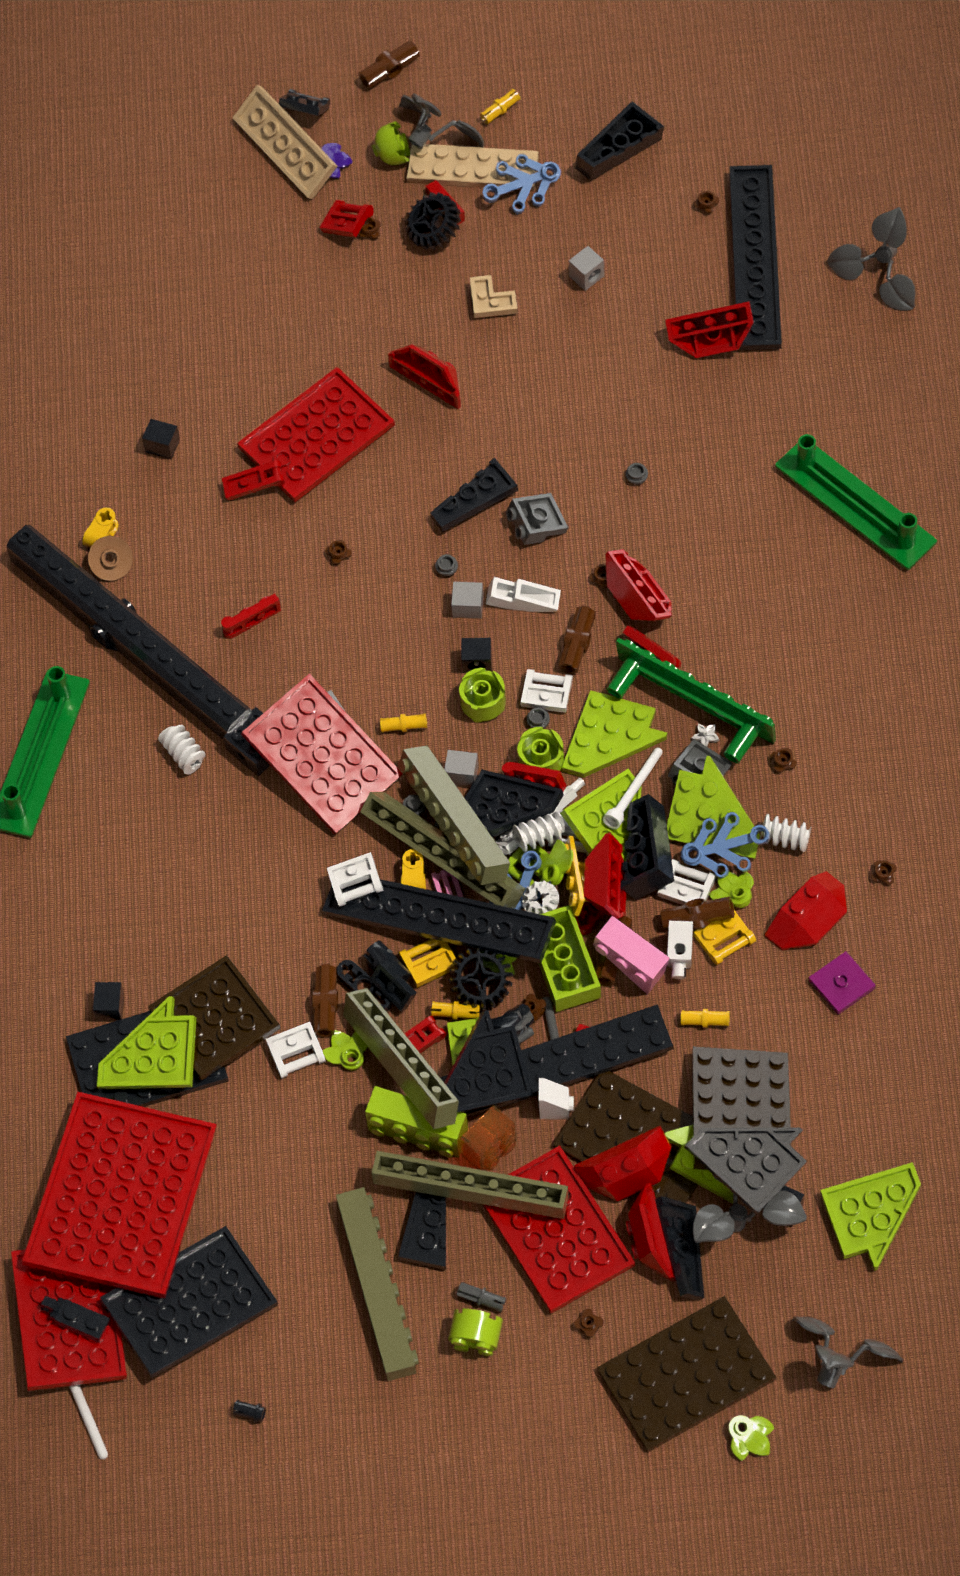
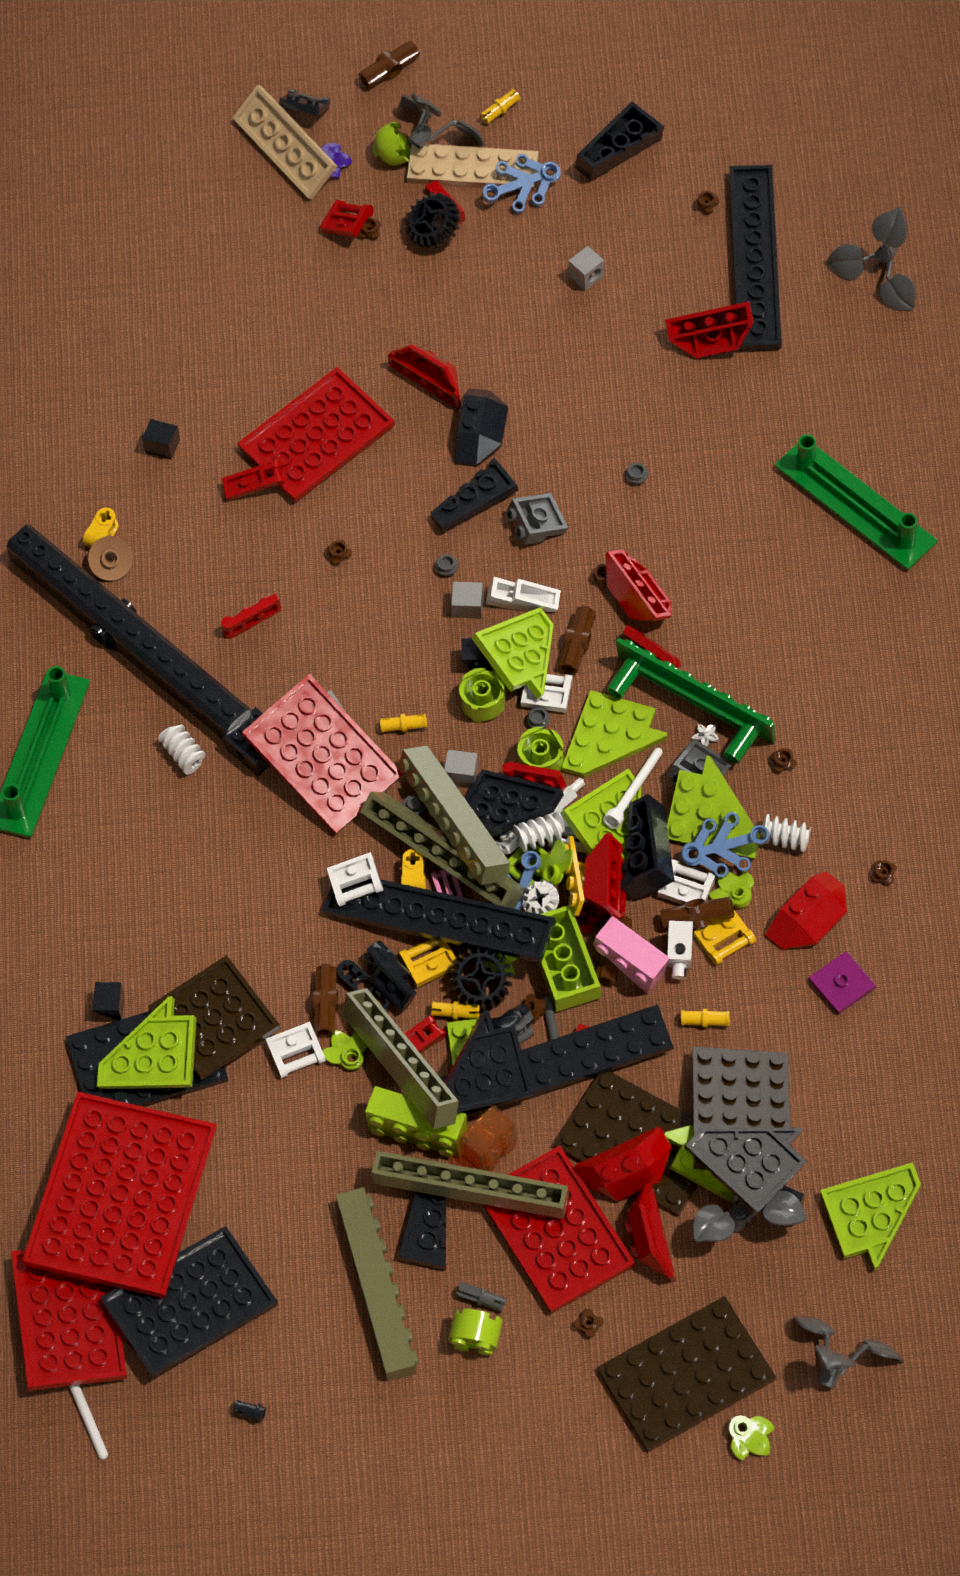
(76, 1317): black hinge -> none
(480, 427): none -> black wedge
(489, 303): tan plate -> none
(519, 650): none -> lime wing
(554, 1100): white slope -> none
(677, 1224): black wing -> none

